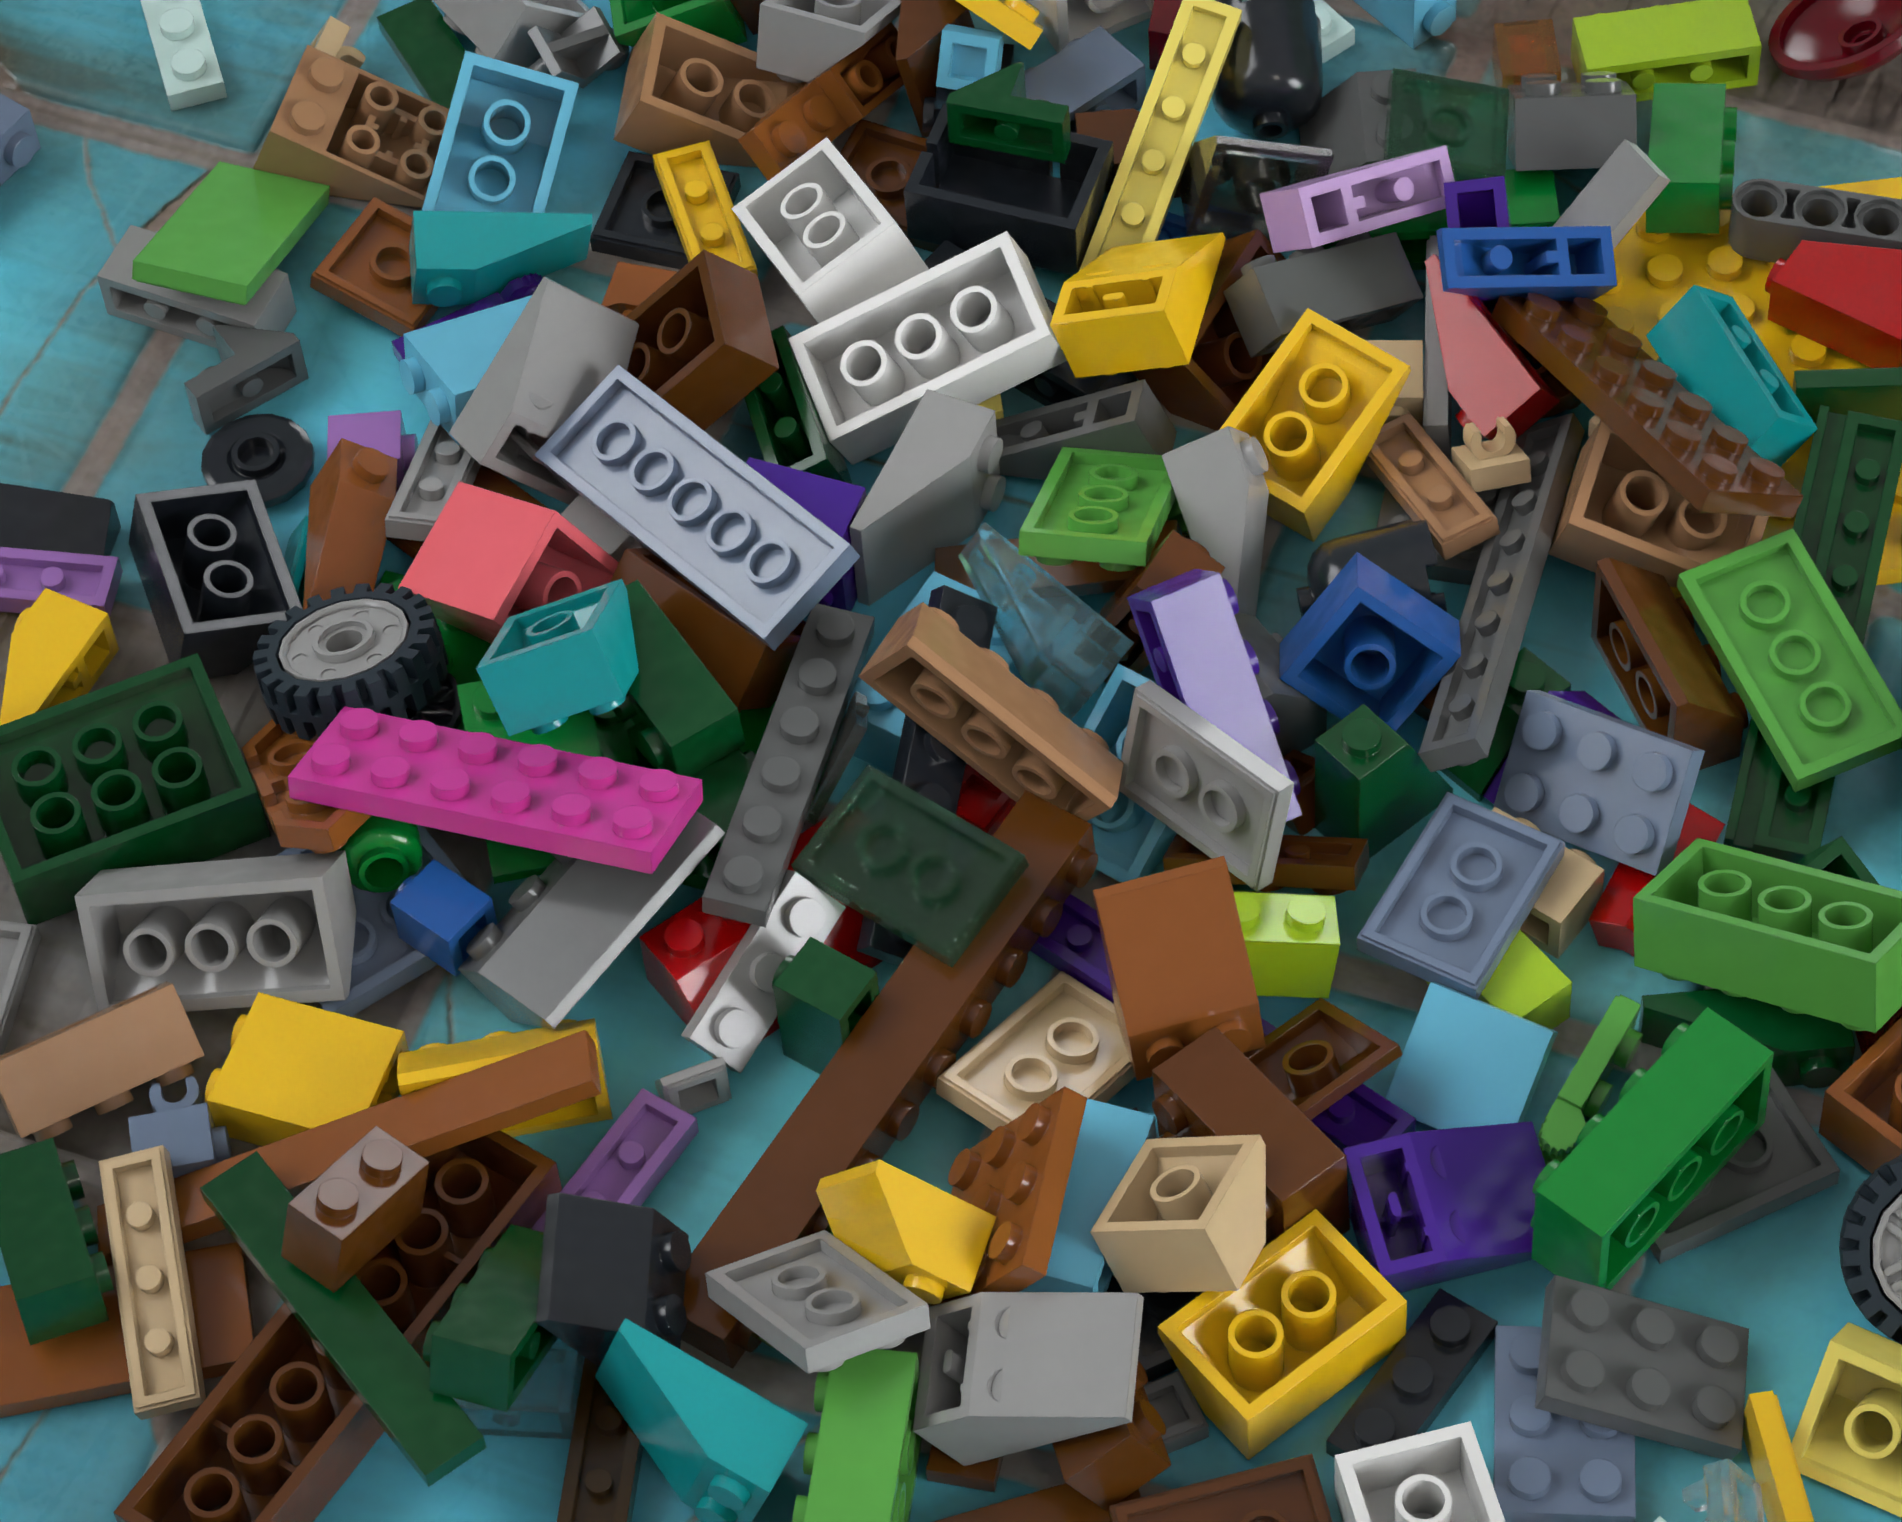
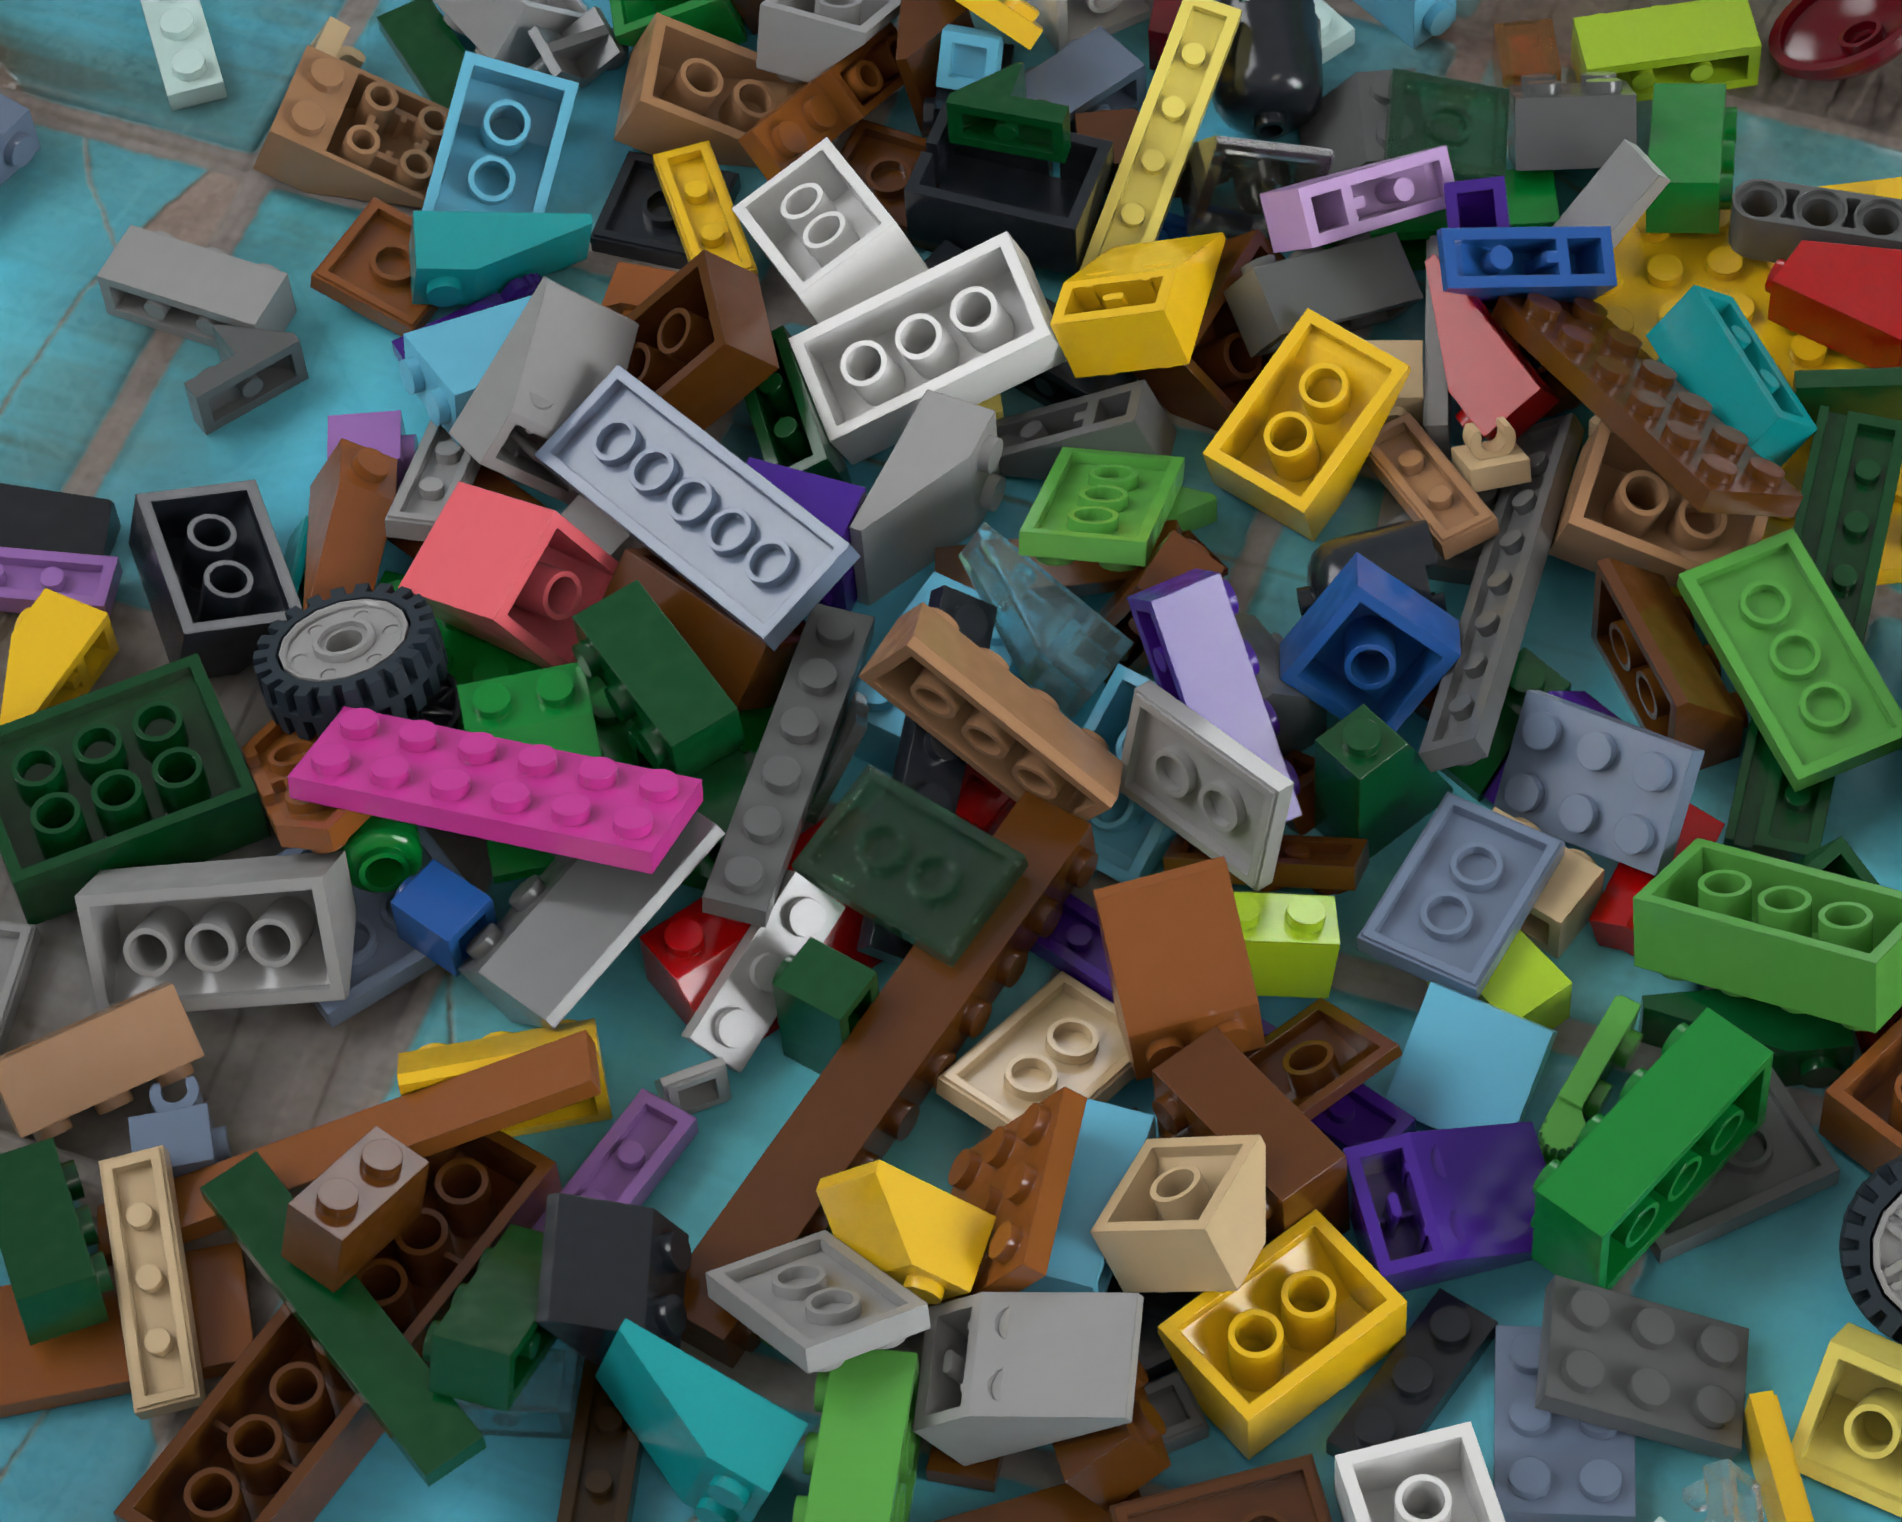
(231, 233): bright green tile -> none
(262, 449): black wheel -> none
(300, 1070): yellow brick -> none
(562, 660): teal slope -> none
(1225, 504): light grey slope -> none

